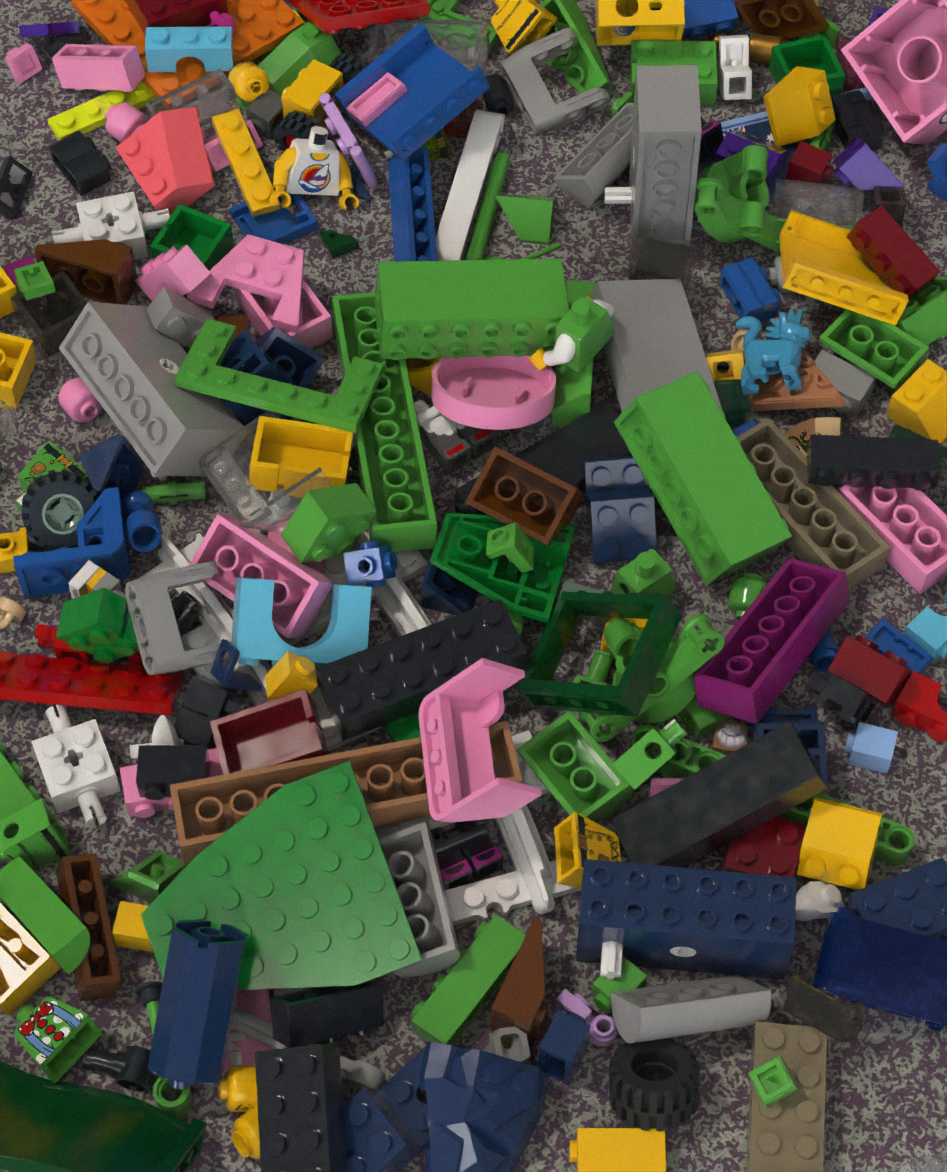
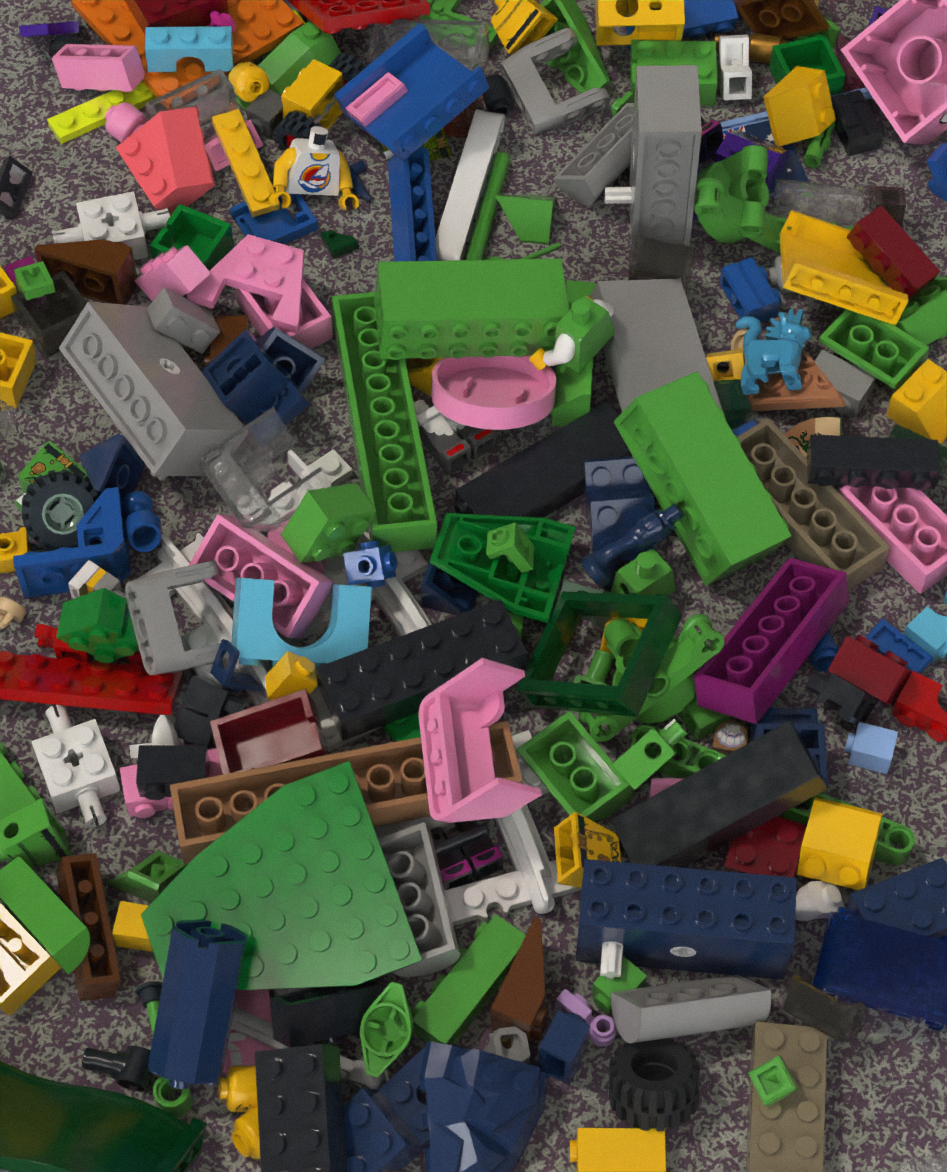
(23, 62): bright pink tile -> none
(55, 1035): bright green torso -> none
(79, 401): bright pink head -> none
(80, 162): black brick -> none
(176, 492): bright green pin -> none
(186, 610): black brick -> none
(204, 375): bright green plate -> none
(293, 449): yellow piece -> none
(347, 141): lavender plate -> none
(386, 1029): none -> bright green hat
(524, 495): reddish brown slope -> none
(640, 537): none -> dark blue piece
(744, 592): bright green head -> none
(810, 164): dark red brick -> none
(863, 168): dark purple slope -> none

